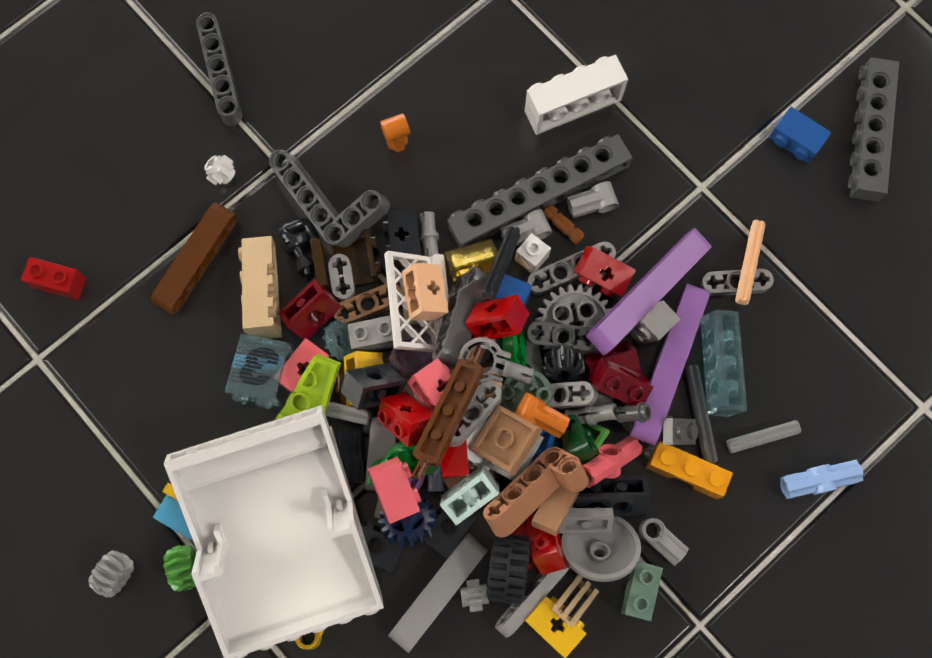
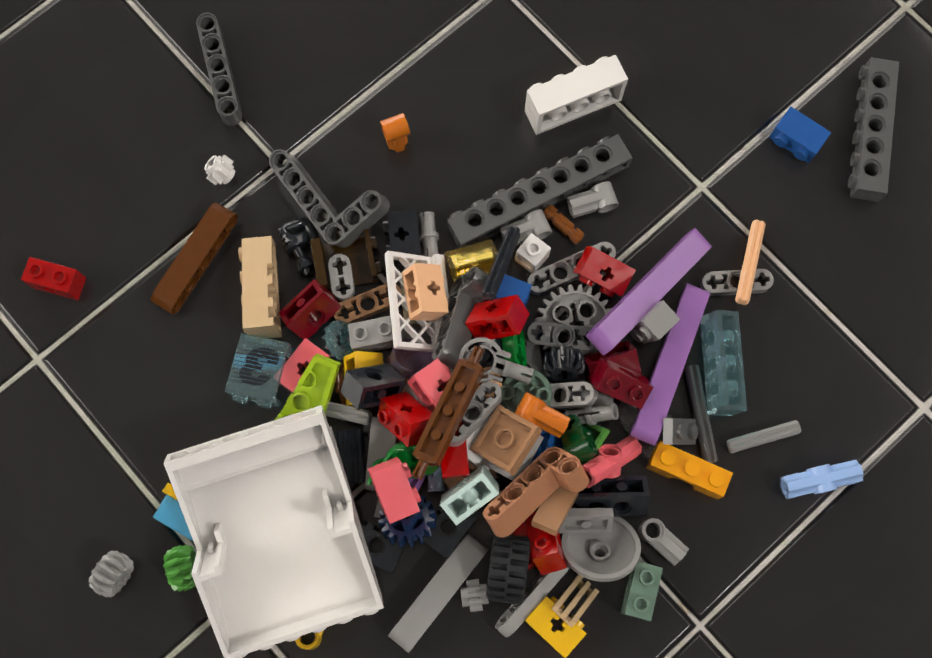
(639, 412): dark grey pin -> none

